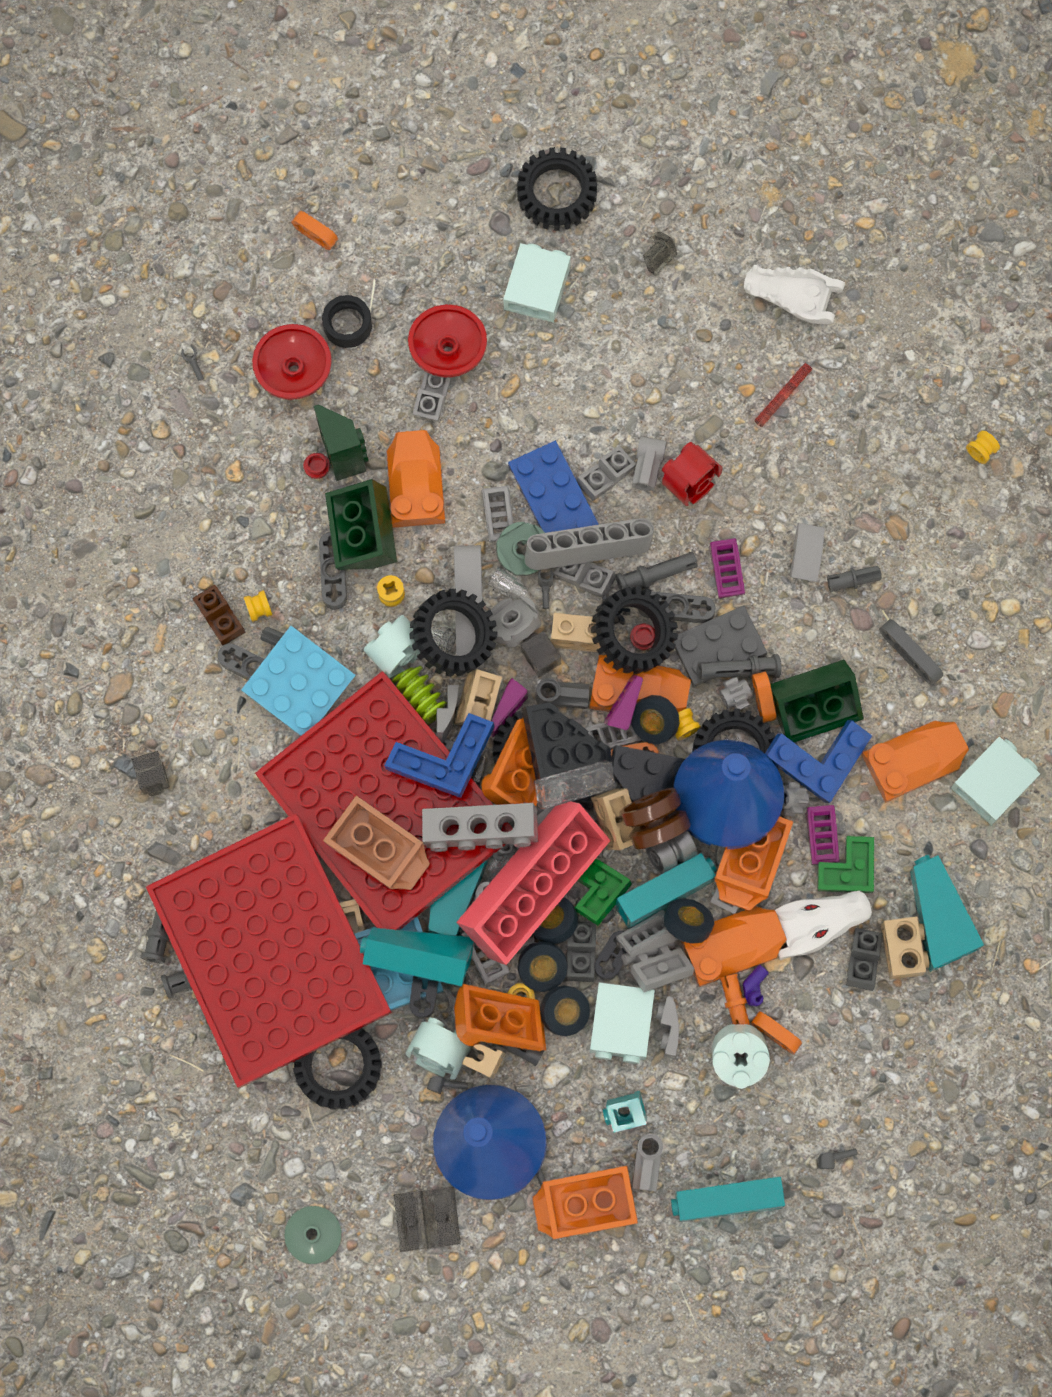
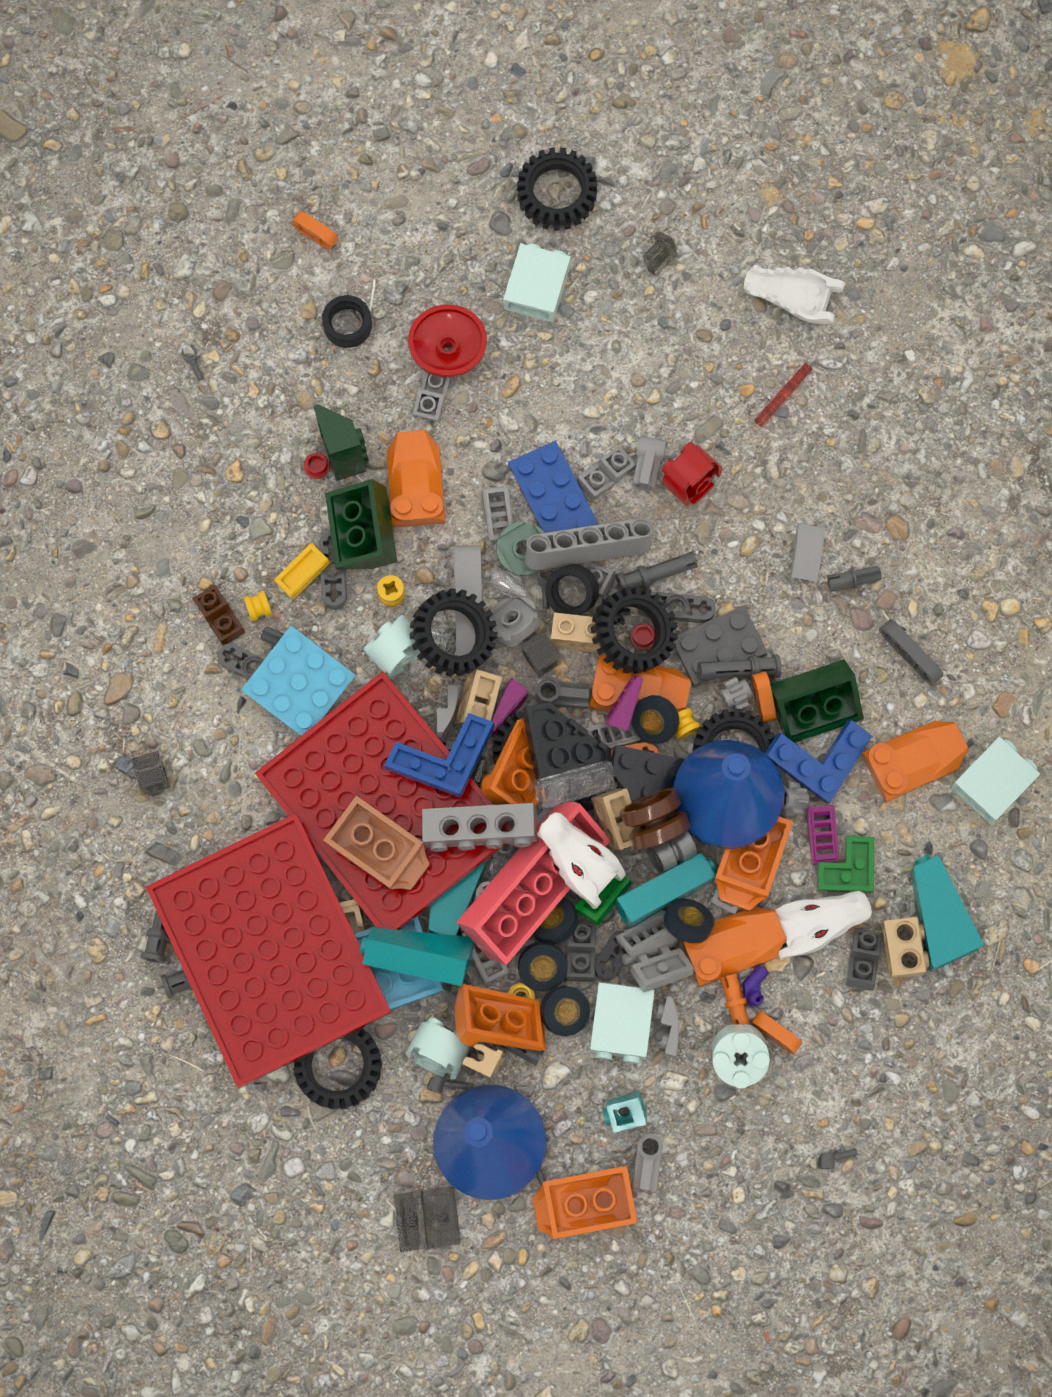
(289, 347): red dish -> none
(302, 571): none -> yellow tile
(327, 1238): sand green dish -> none
(418, 693): lime piece -> none
(431, 996): black beam -> none
(582, 860): none -> white animal
(586, 577): none -> black tyre
(721, 546): magenta slope -> none
(729, 1199): teal slope -> none
(983, 447): yellow wheel -> none

